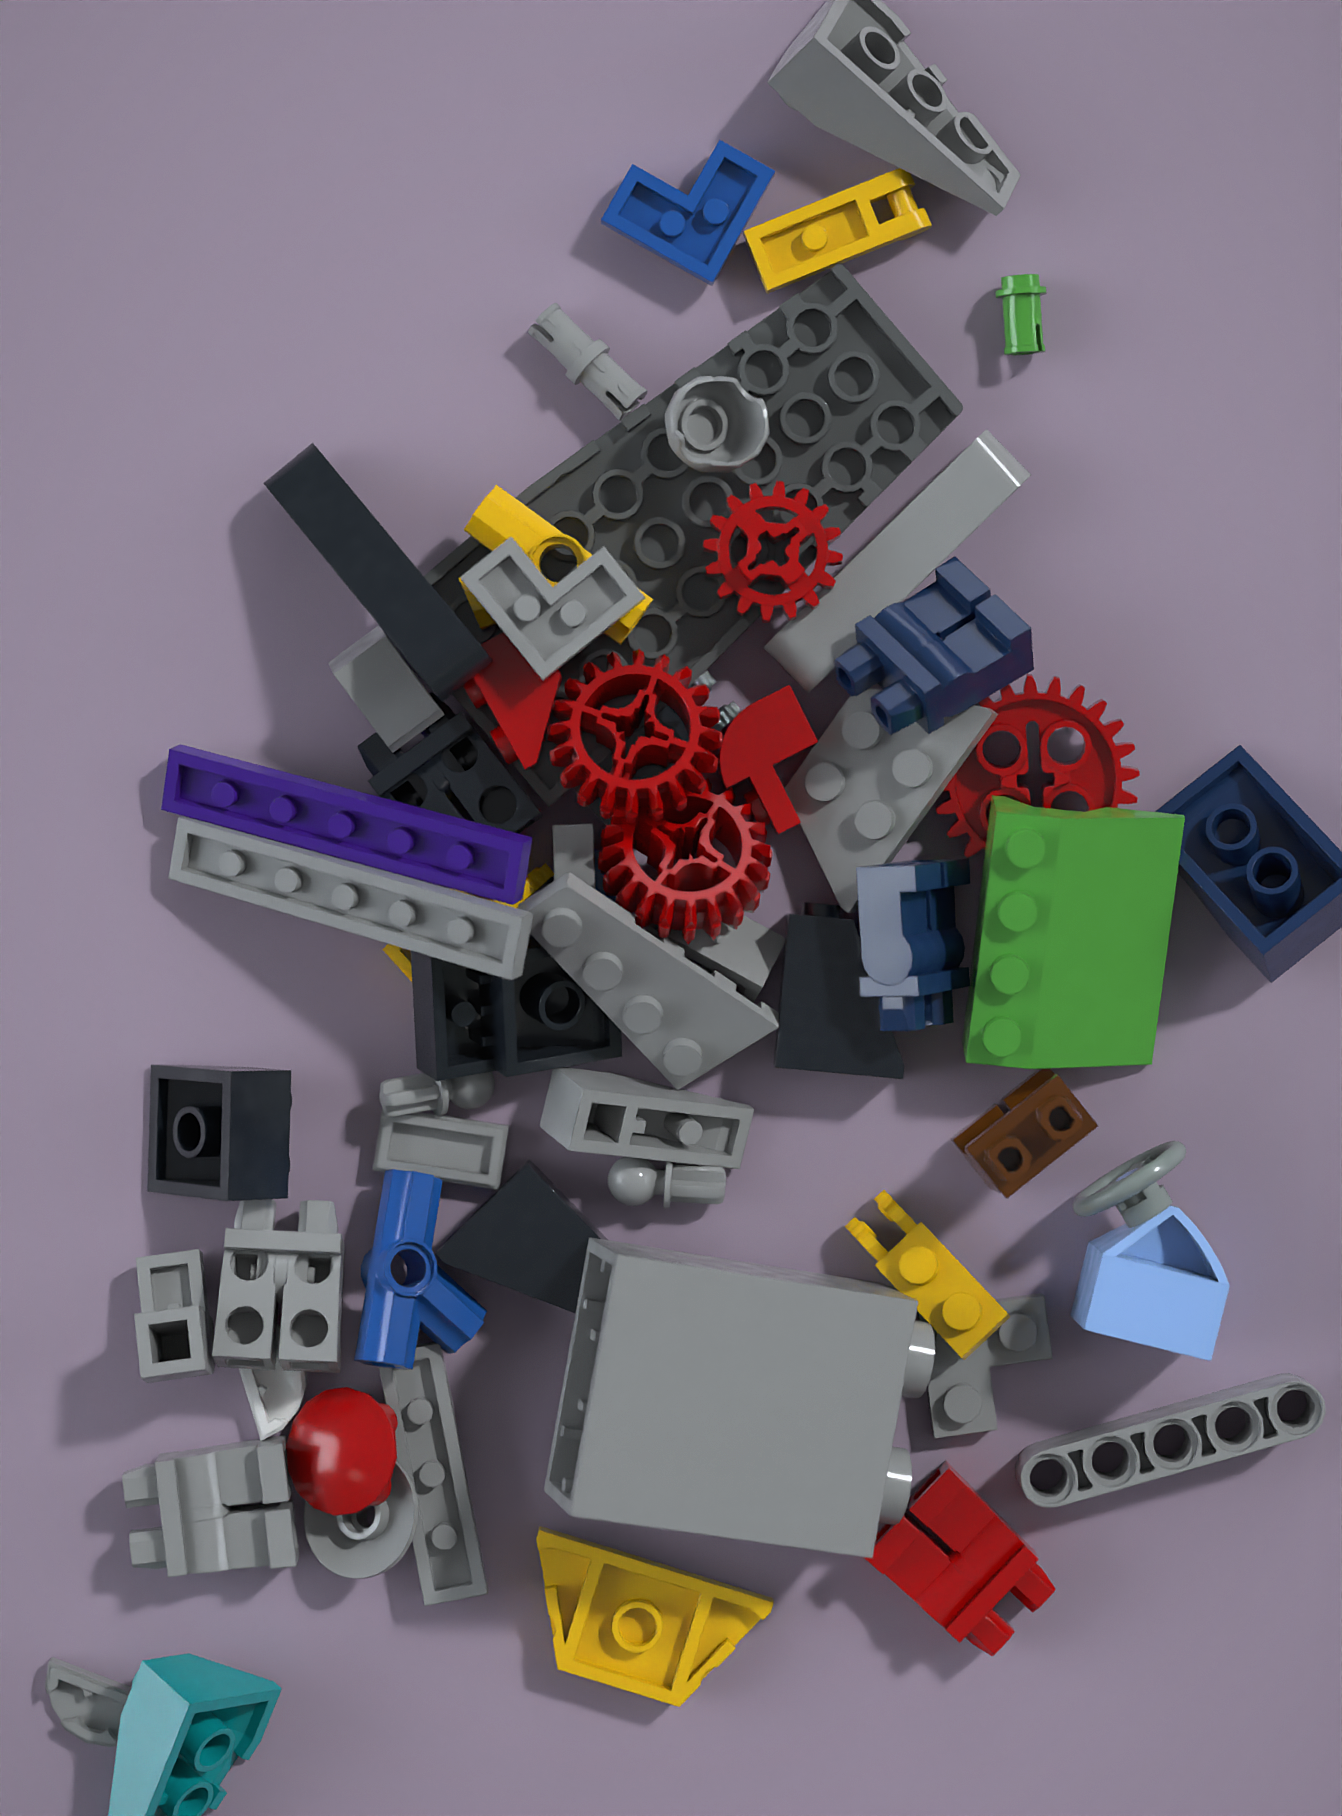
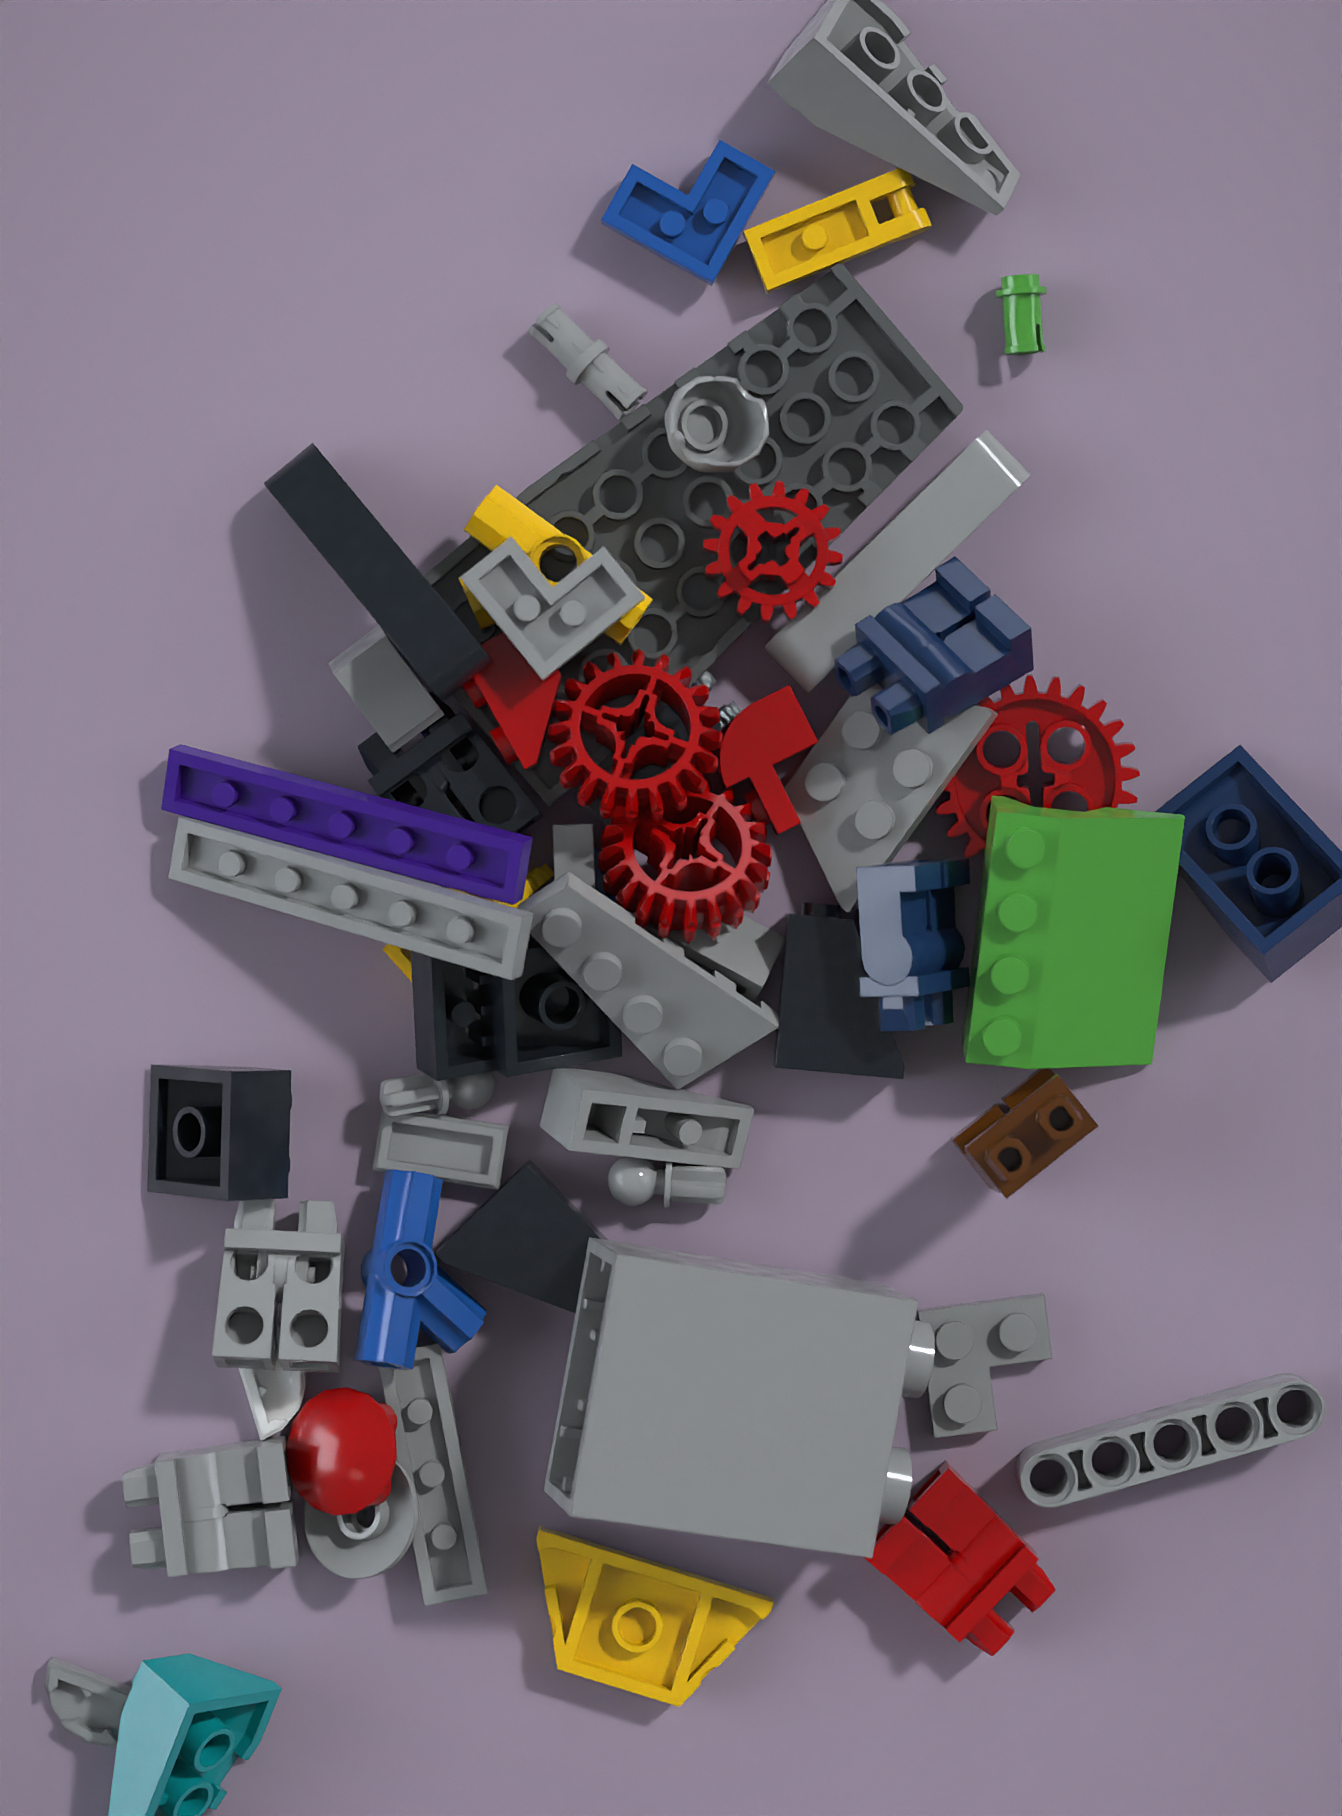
(174, 1318): light grey brick -> none
(930, 1274): yellow hinge -> none
(1156, 1272): light blue piece -> none

